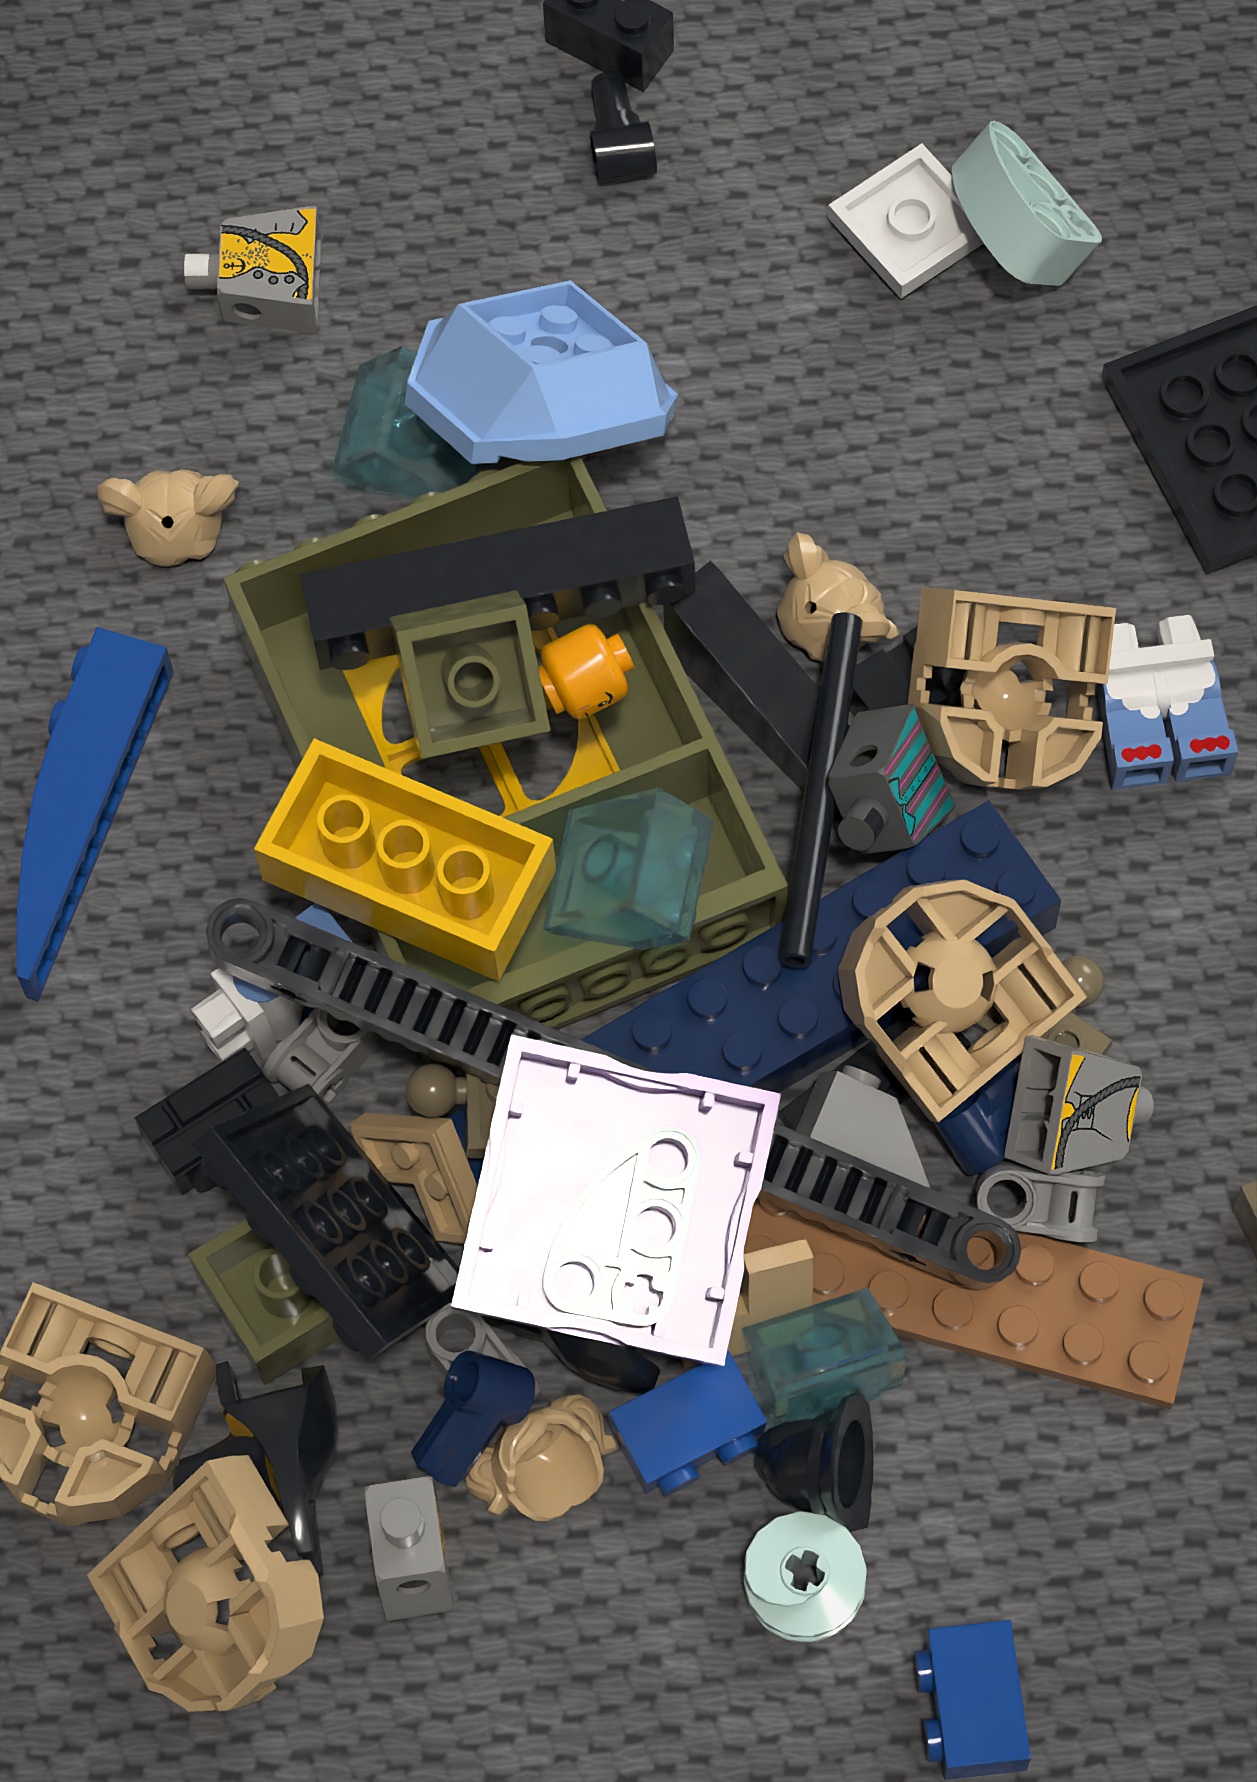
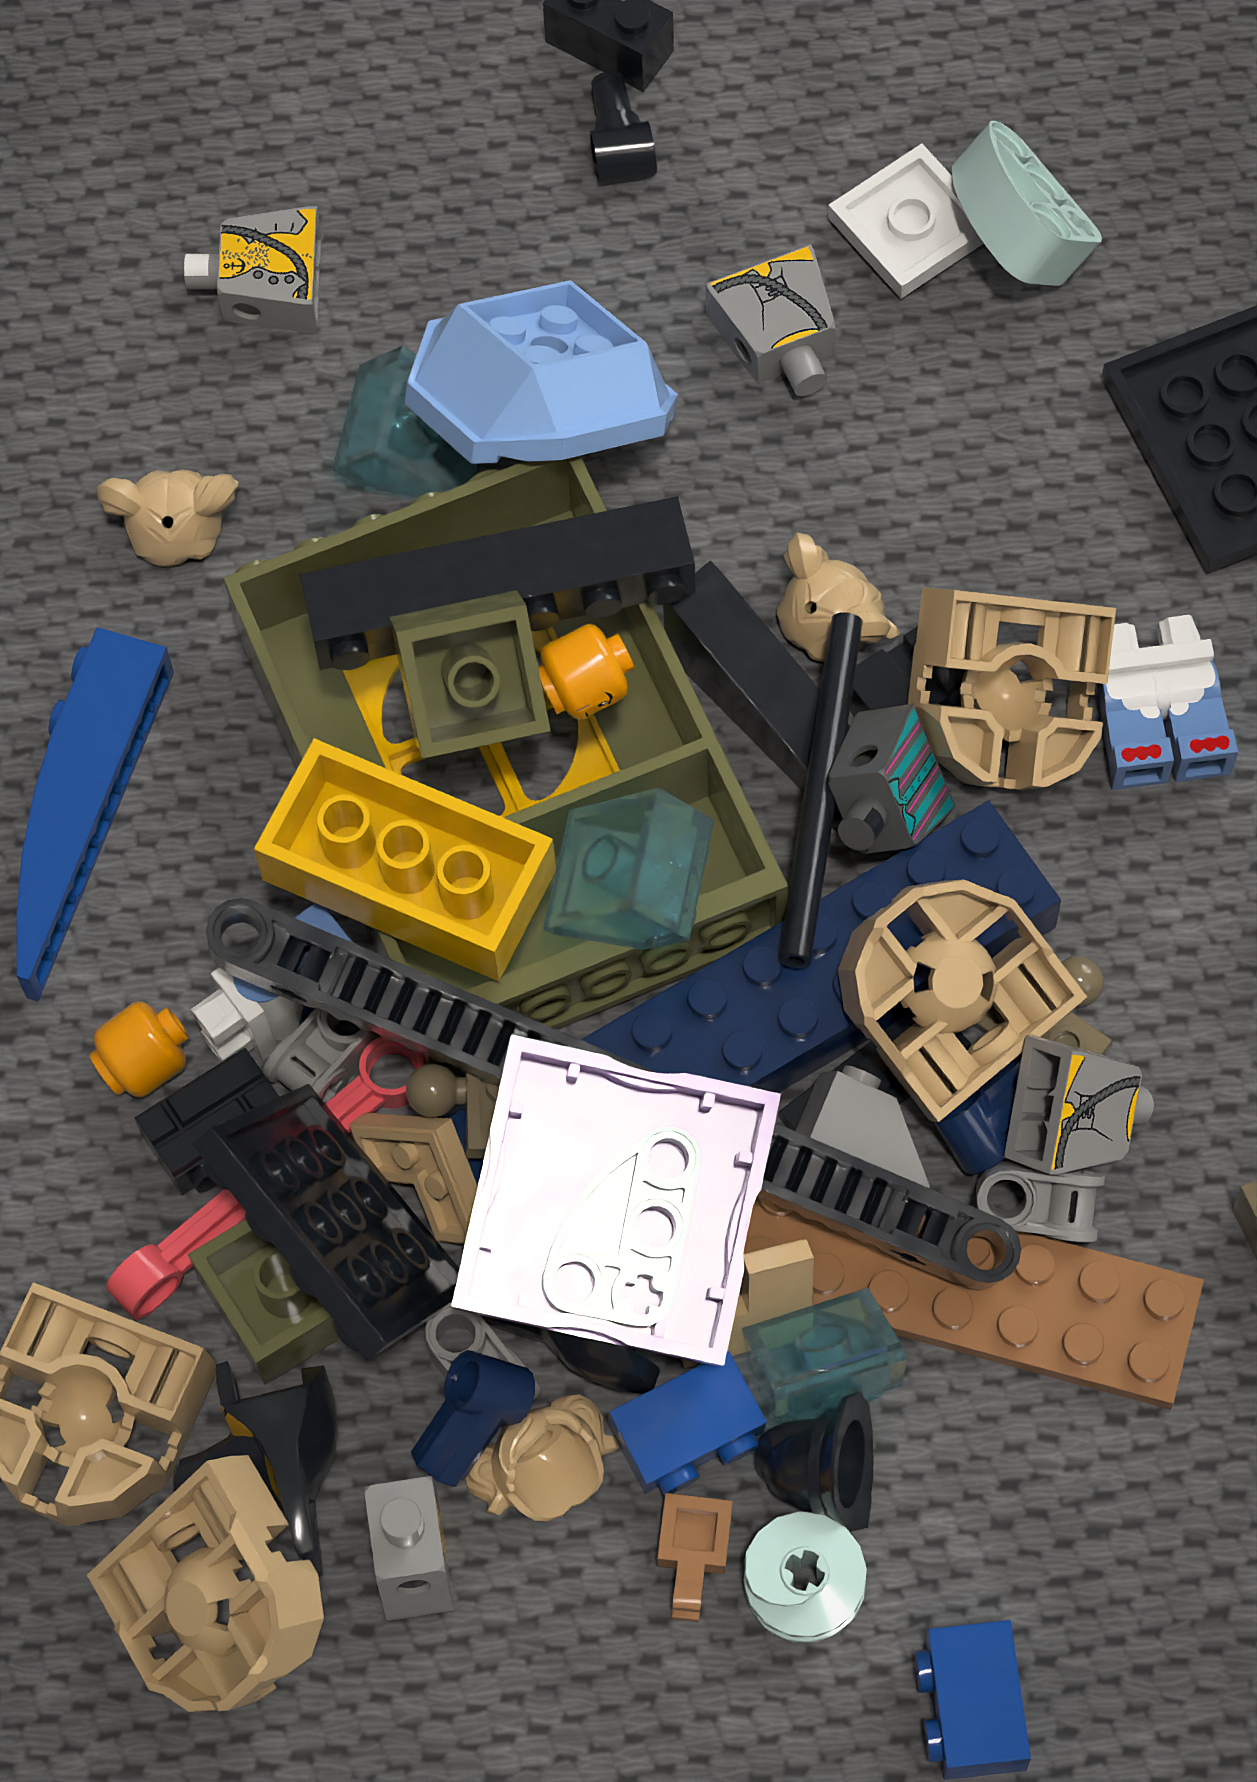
(139, 1049): none -> light orange head
(157, 1270): none -> coral piece
(693, 1542): none -> medium nougat plate
(777, 319): none -> light grey torso

